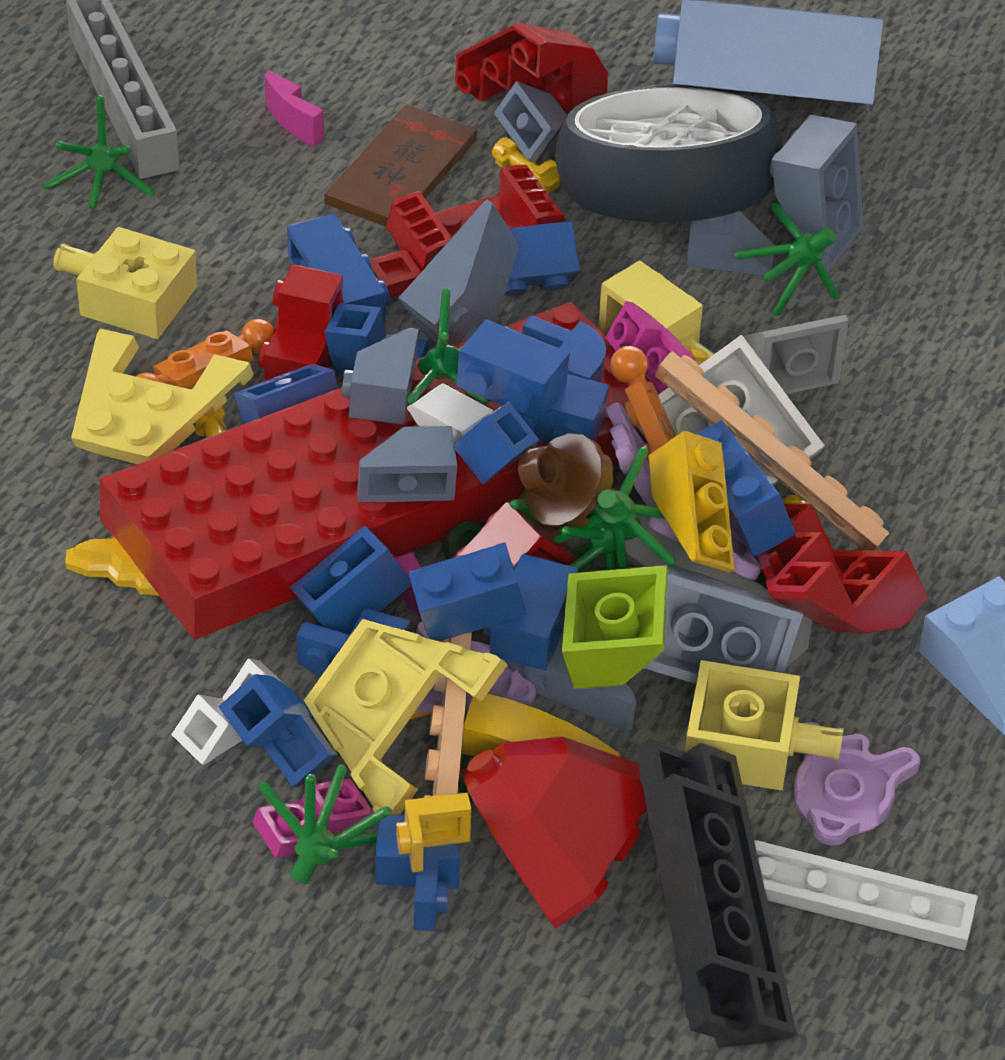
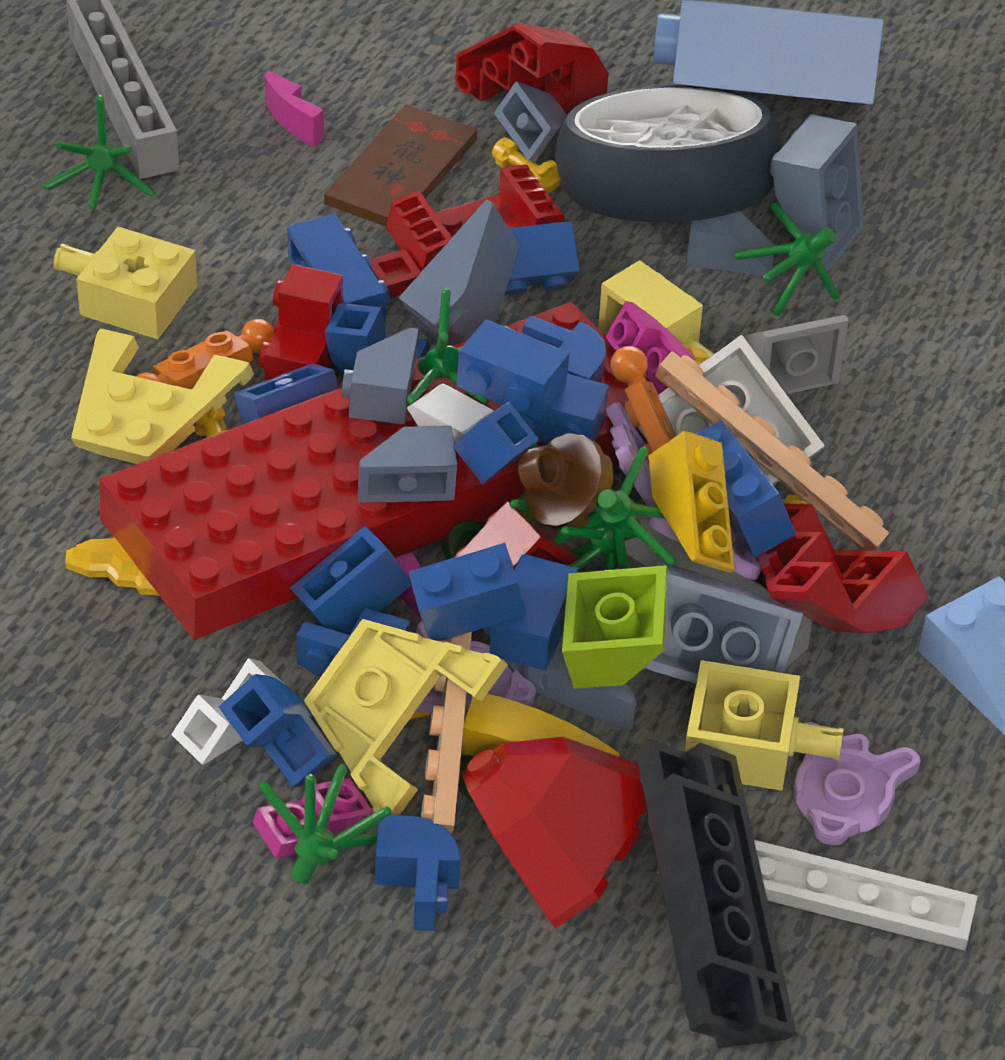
(433, 822): yellow bracket -> none

